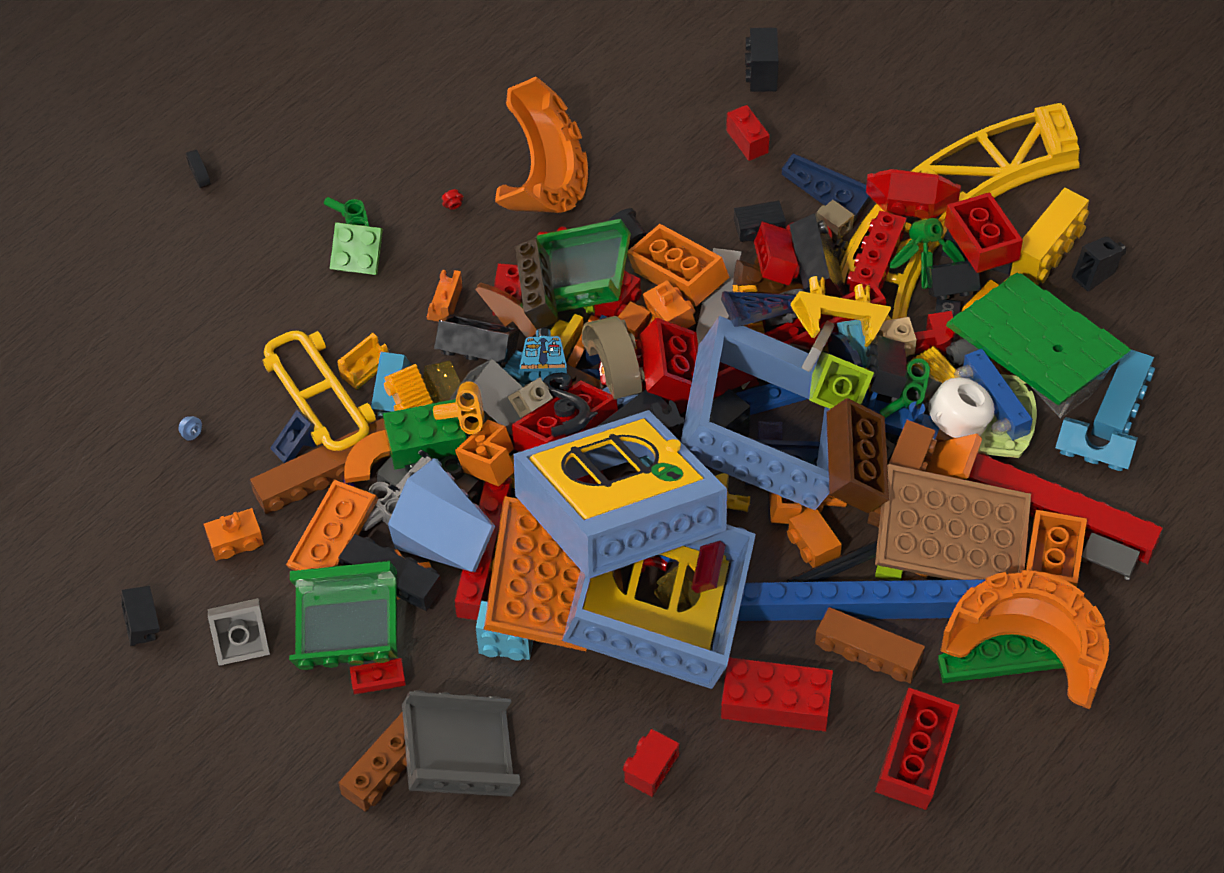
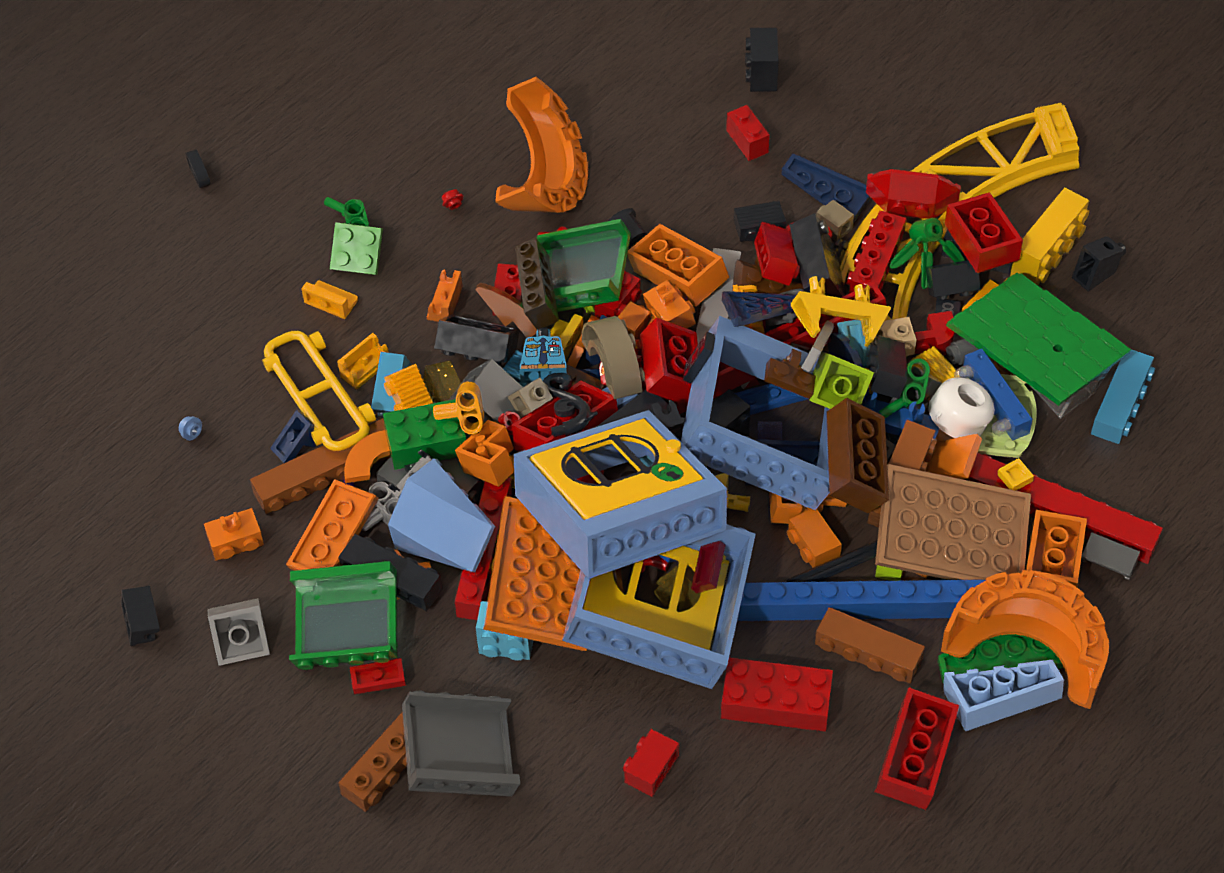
(329, 298): none -> light orange panel
(452, 465): black tile -> none
(509, 416): none -> red plate
(699, 357): none -> black tile
(790, 375): none -> reddish brown hinge
(1002, 691): none -> light blue wedge
(1015, 475): none -> yellow plate
(1074, 441): dark azure arch -> none

